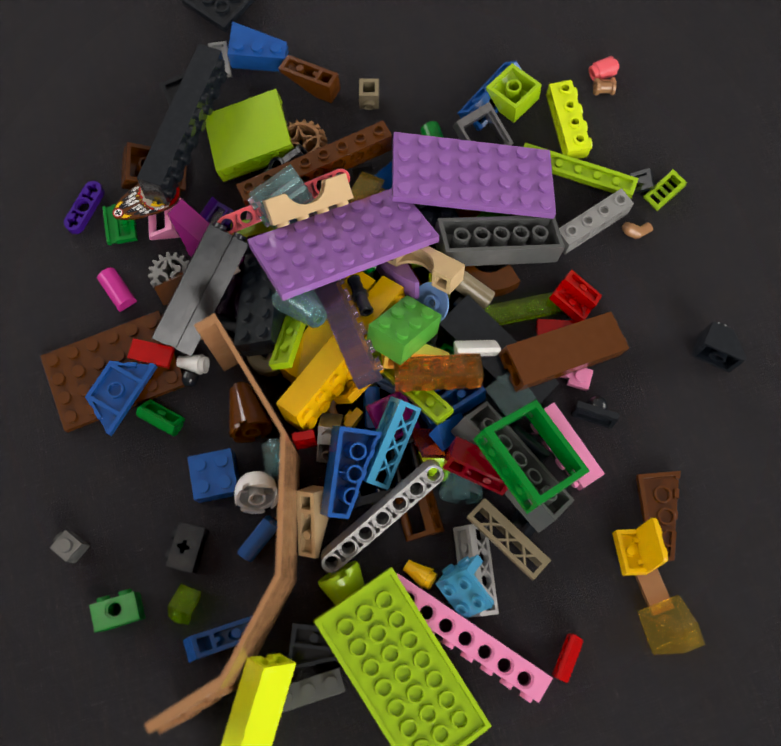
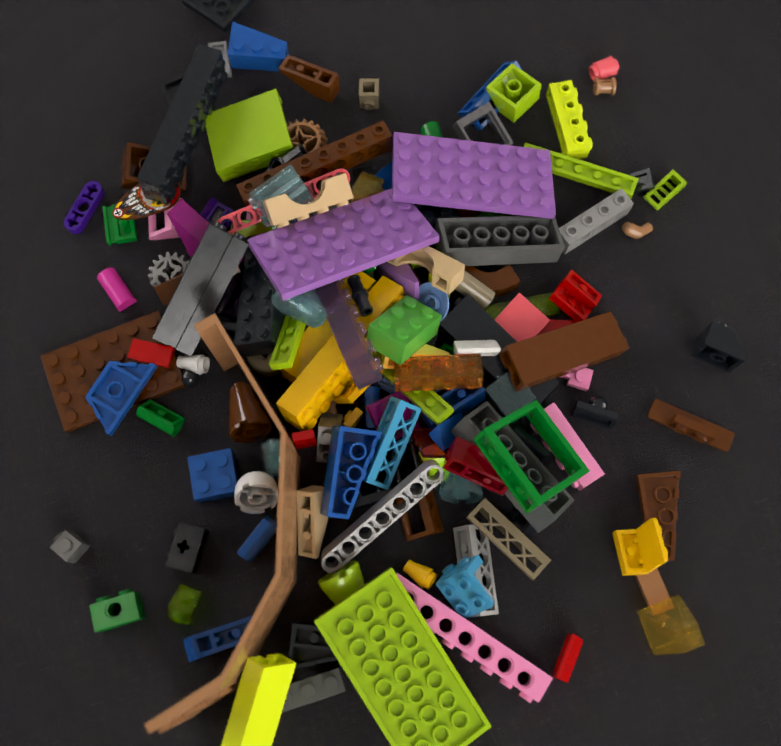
(521, 319): none -> coral tile
(691, 425): none -> reddish brown bracket

